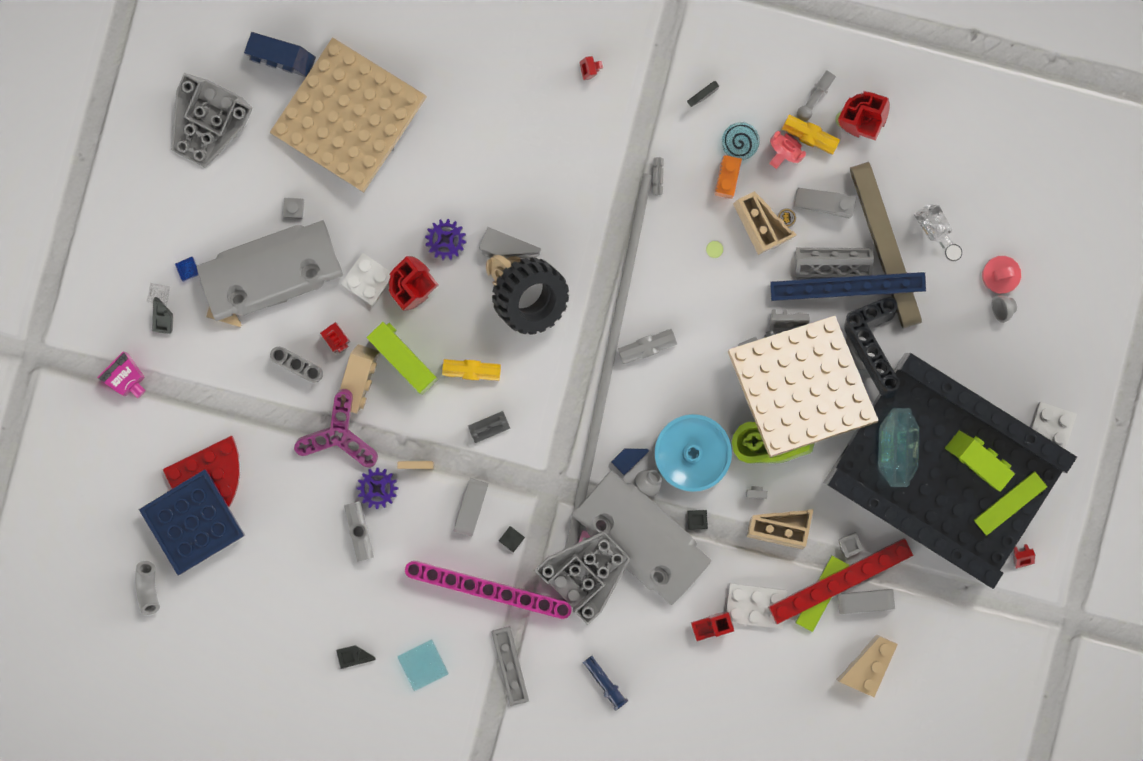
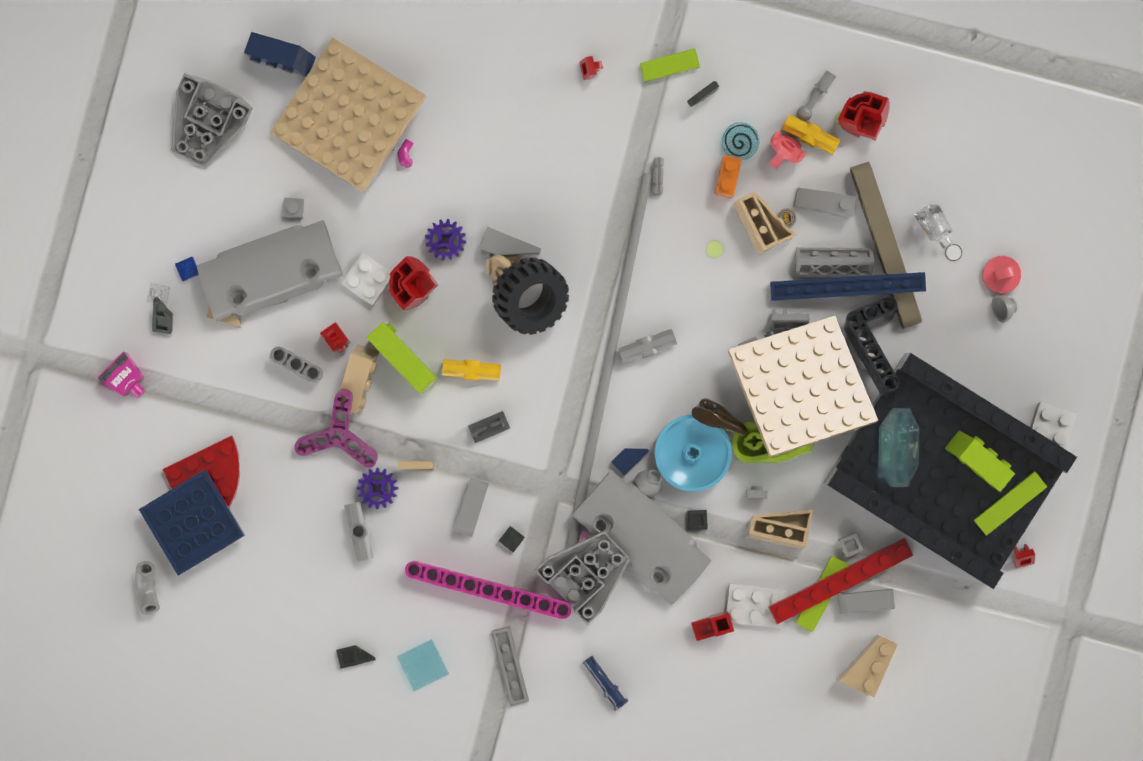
(403, 156): none -> dark pink arm
(669, 65): none -> lime tile
(717, 416): none -> dark brown animal

